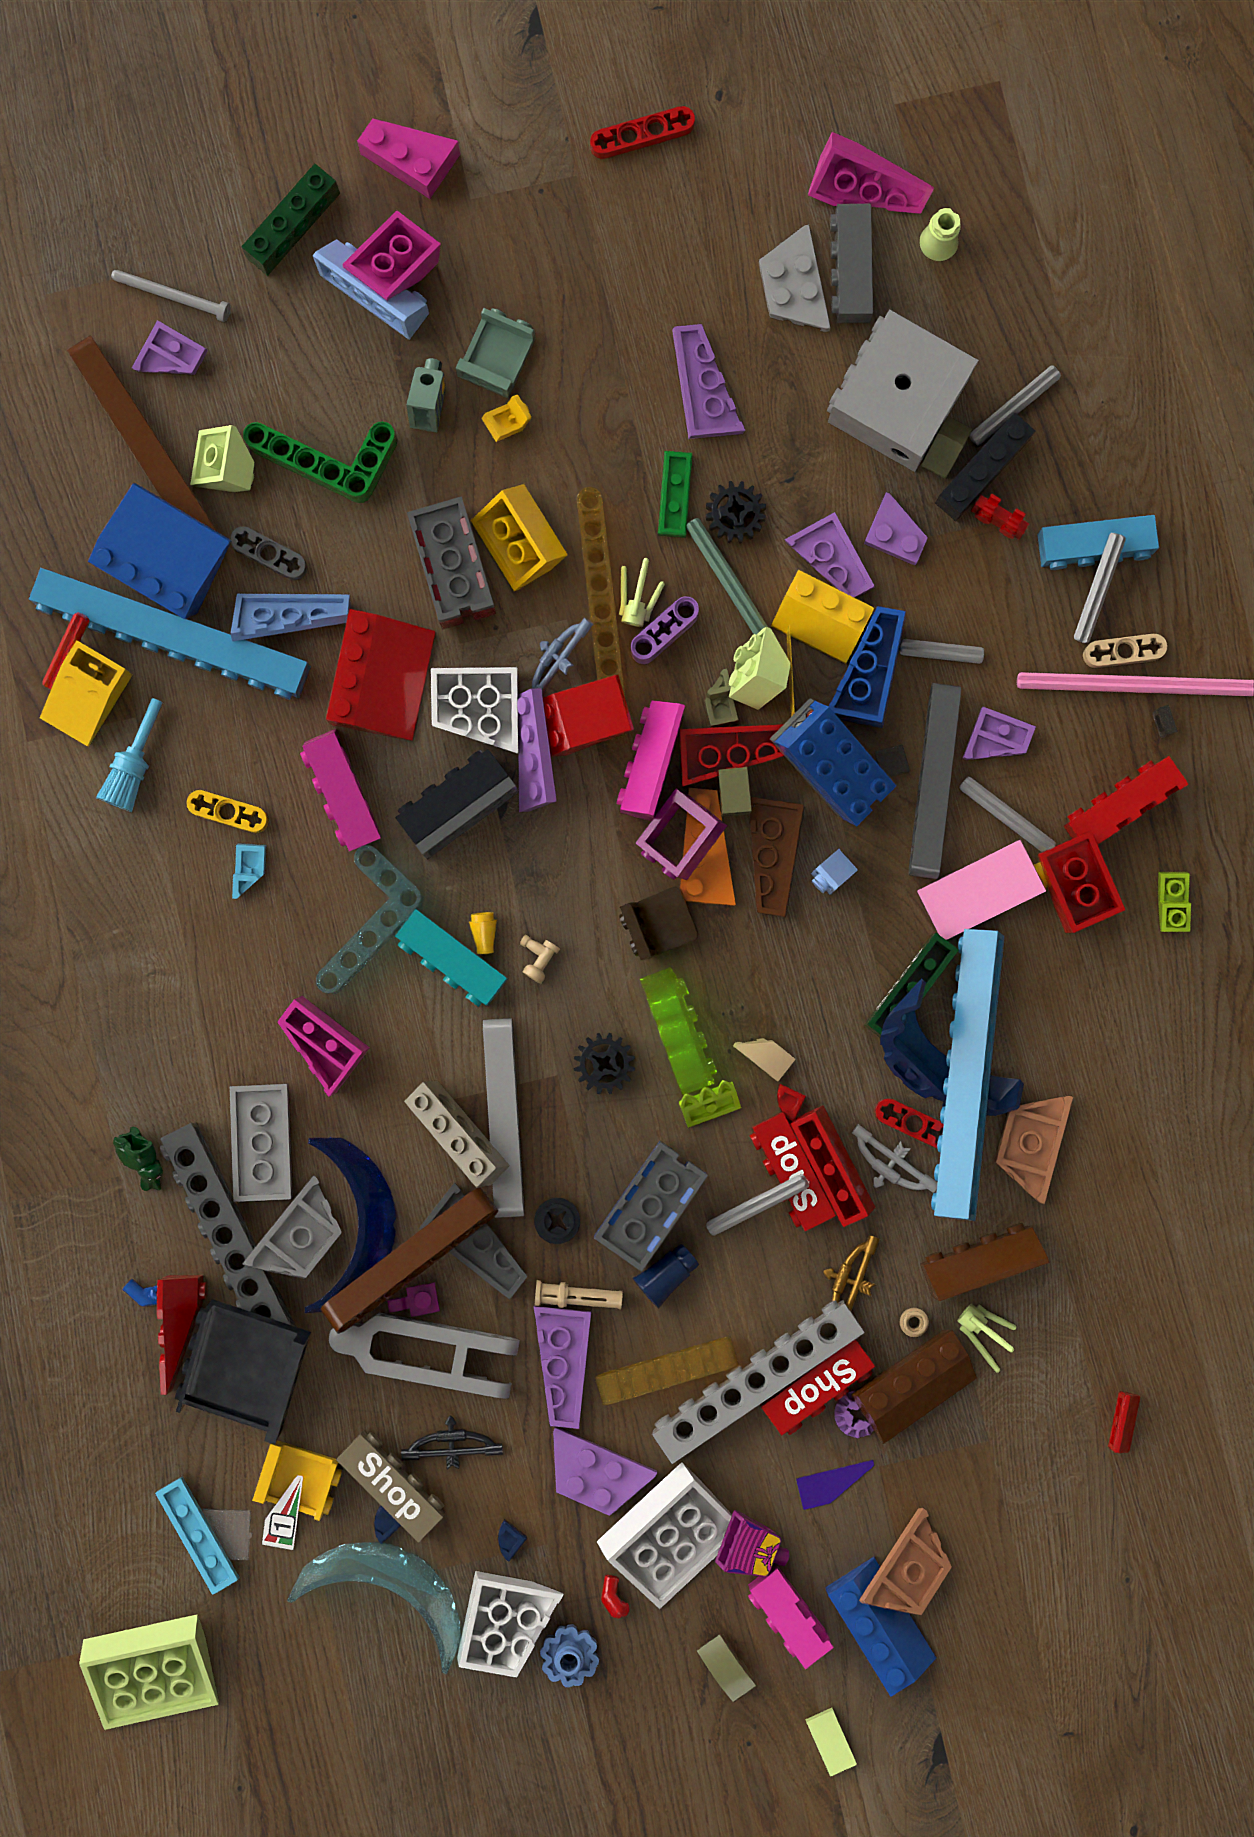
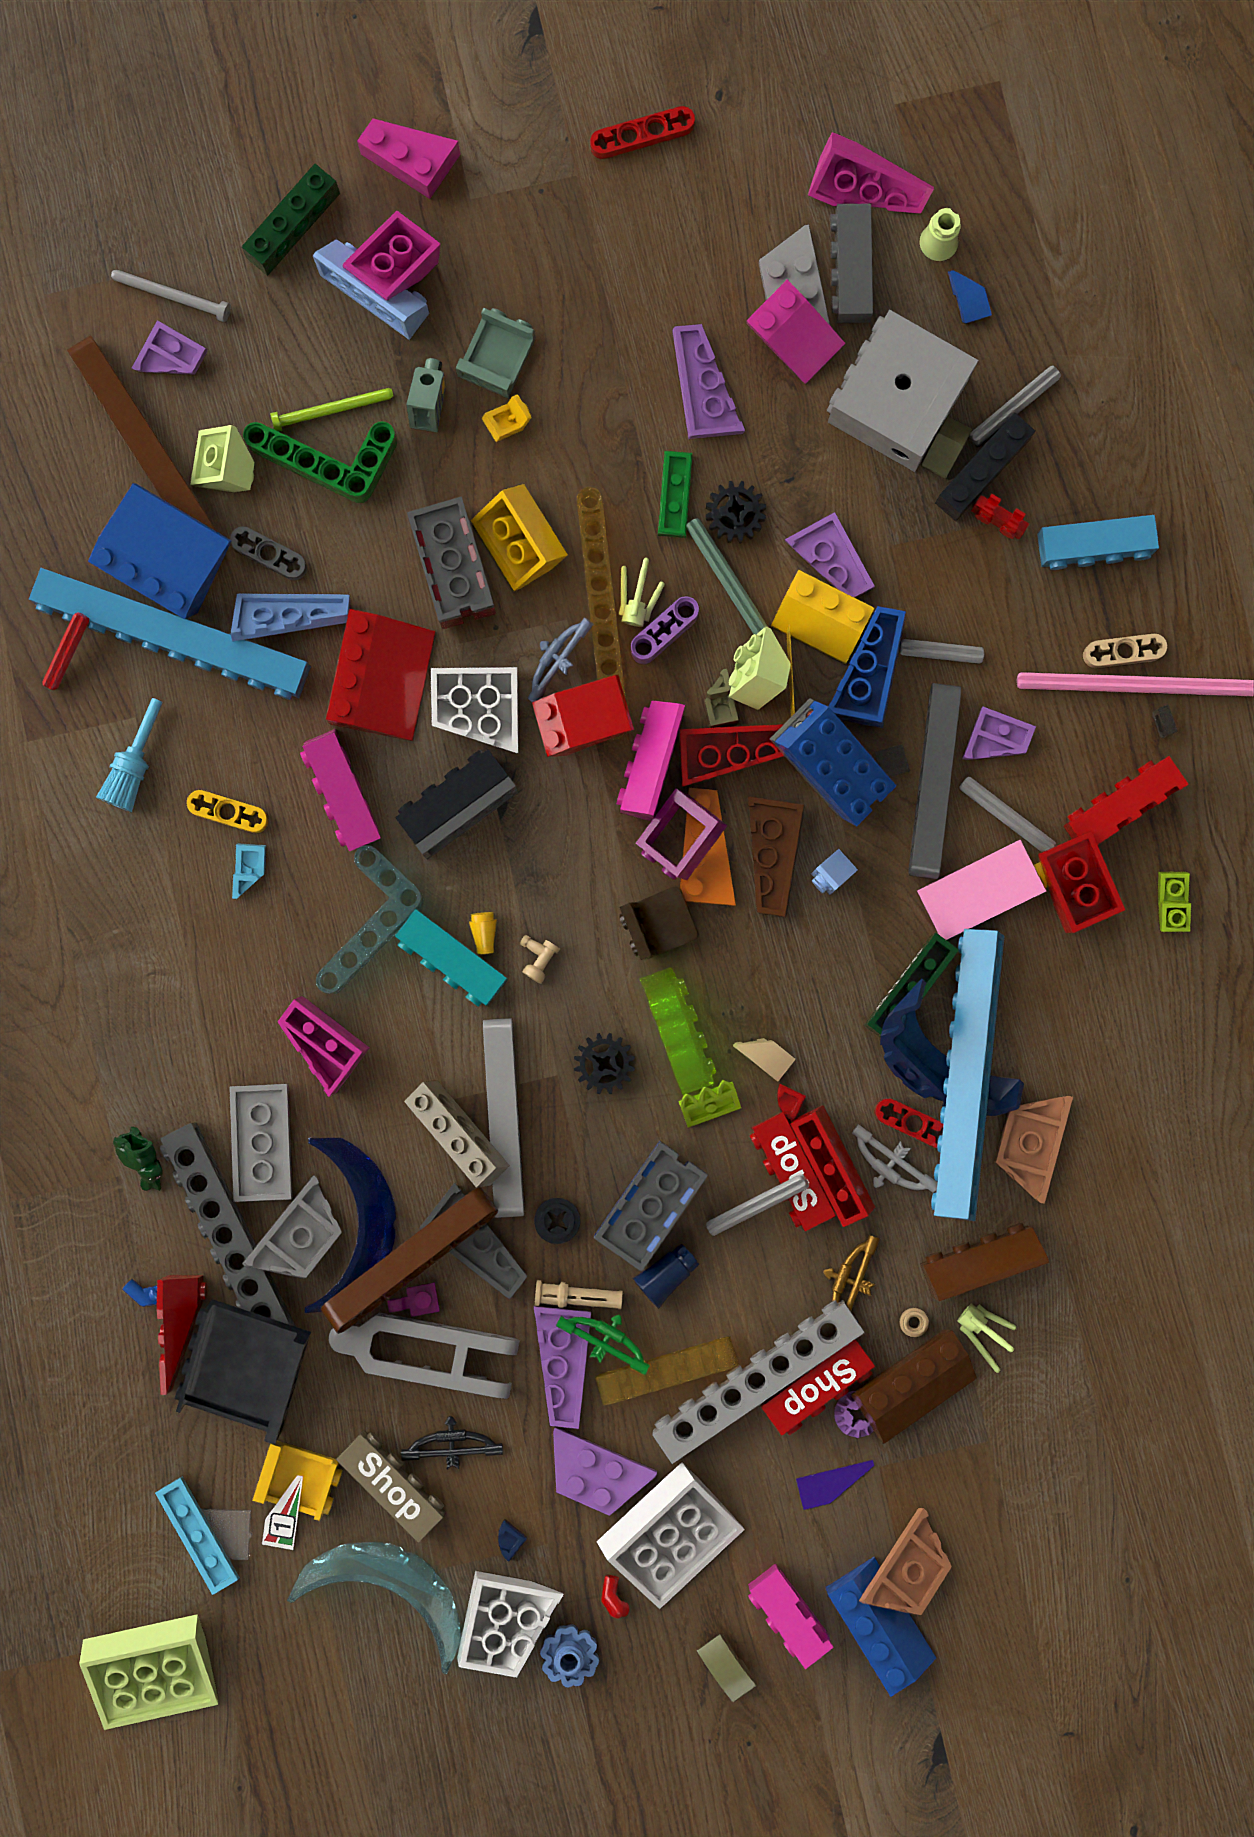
(84, 693): yellow slope -> none
(329, 408): none -> lime bar
(384, 1525): dark blue tile -> none
(535, 765): medium lavender wing -> none
(610, 1331): none -> green piece
(734, 792): olive slope -> none
(750, 1547): torso -> none
(795, 331): none -> dark pink slope
(831, 1742): yellowish green tile -> none
(896, 532): medium lavender wing -> none
(970, 297): none -> blue slope
(1099, 587): light grey axle -> none
(1124, 1422): red slope -> none

